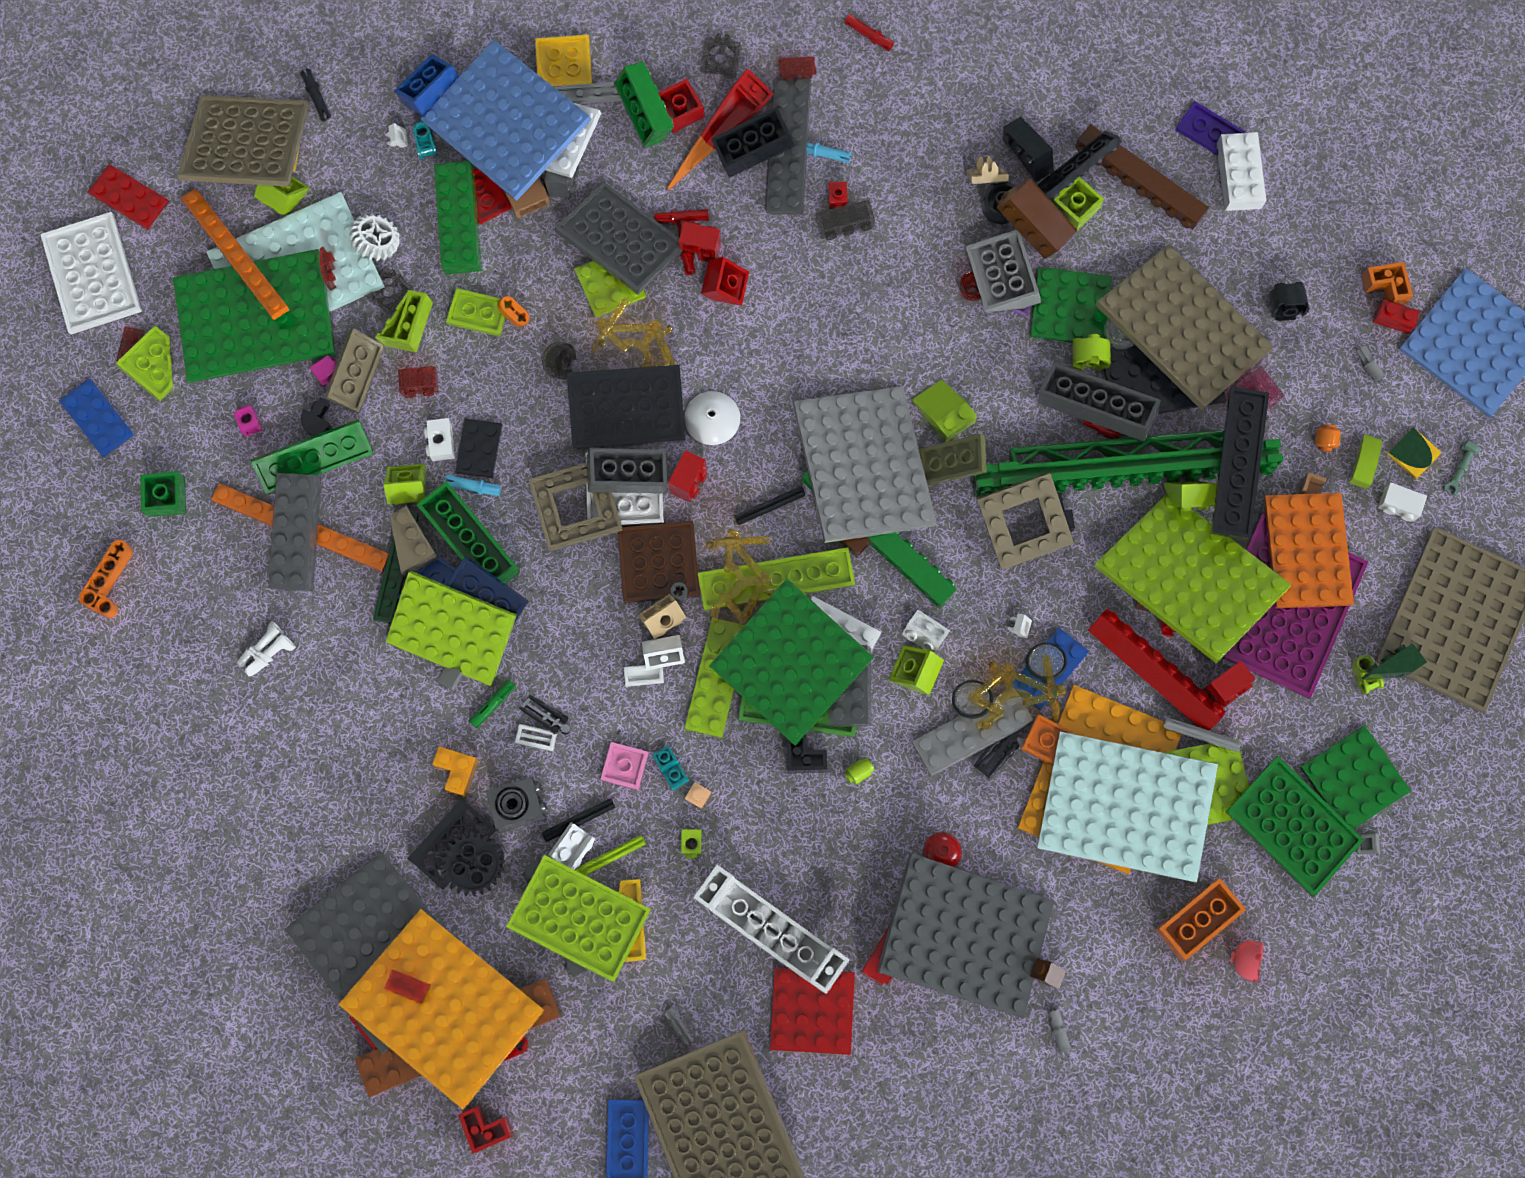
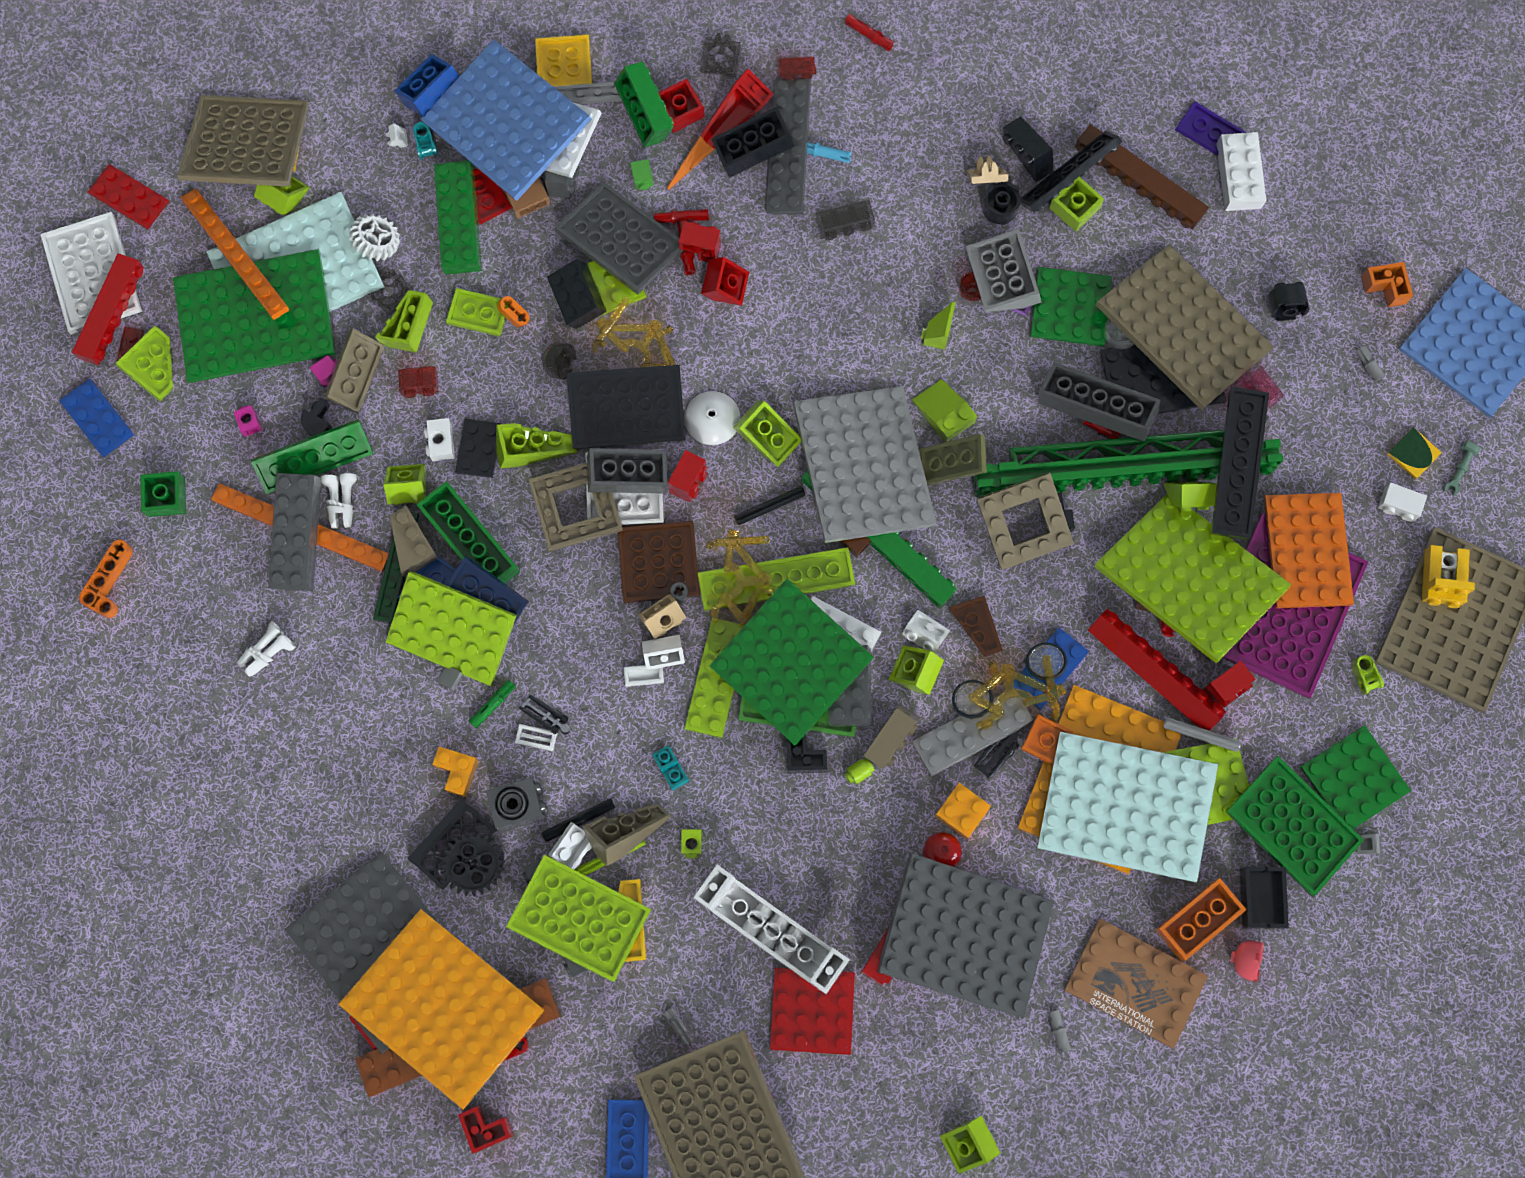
(108, 309): none -> red brick
(312, 87): black pin -> none
(326, 266): clear red slope -> none
(334, 506): none -> white piece
(407, 987): clear red plate -> none
(473, 485): medium azure axle -> none
(524, 445): none -> lime wedge
(576, 294): none -> black brick
(618, 835): none -> dark tan wedge
(624, 766): bright pink plate -> none
(642, 174): none -> bright green brick
(698, 795): light nougat plate -> none
(768, 432): none -> lime slope
(837, 194): red brick -> none
(892, 737): none -> dark tan wedge
(938, 328): none -> lime slope
(962, 811): none -> light orange brick
(970, 1145): none -> lime slope
(978, 624): none -> reddish brown wing
(1022, 625): white tile -> none
(1036, 218): reddish brown slope -> none
(1048, 973): brick -> none
(1091, 352): lime brick -> none
(1136, 983): none -> medium nougat plate
(1264, 897): none -> black piece
(1311, 484): medium nougat panel -> none
(1327, 437): orange head -> none
(1366, 462): lime slope -> none
(1396, 316): red brick -> none
(1398, 666): dark green slope -> none
(1453, 584): none -> yellow brick

